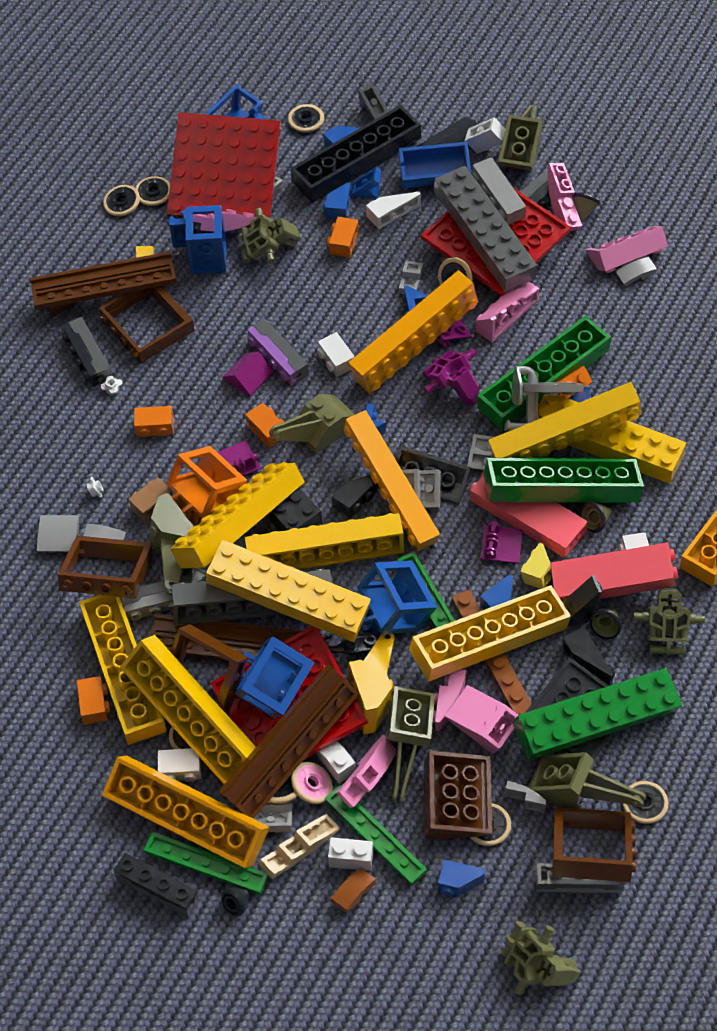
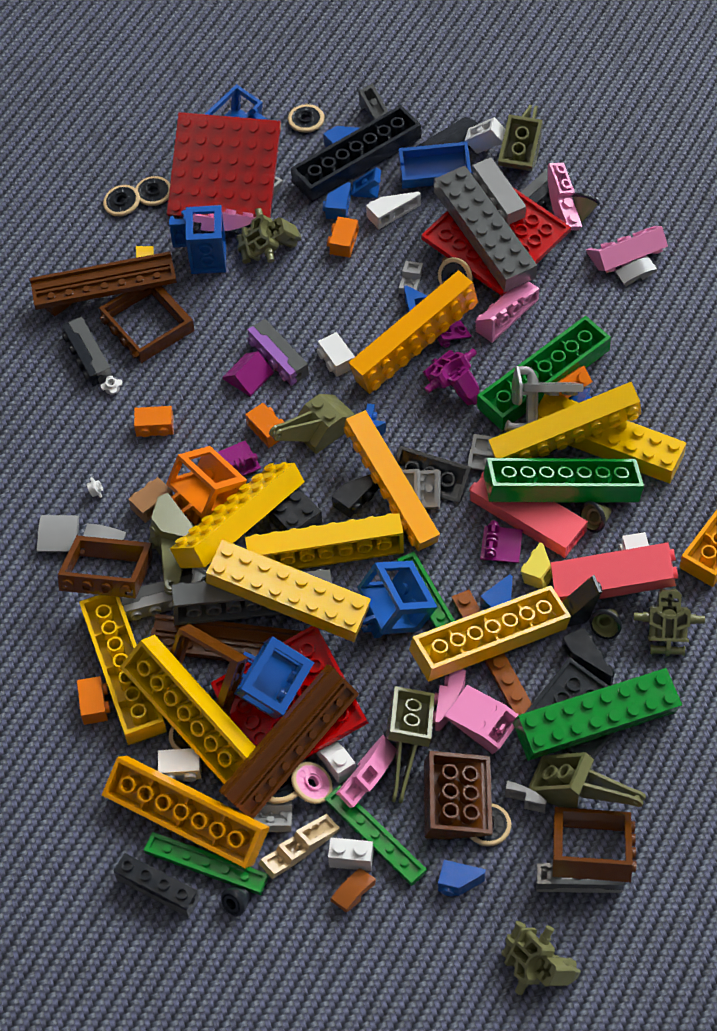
(369, 676): yellow slope -> none
(658, 805): black wheel -> none

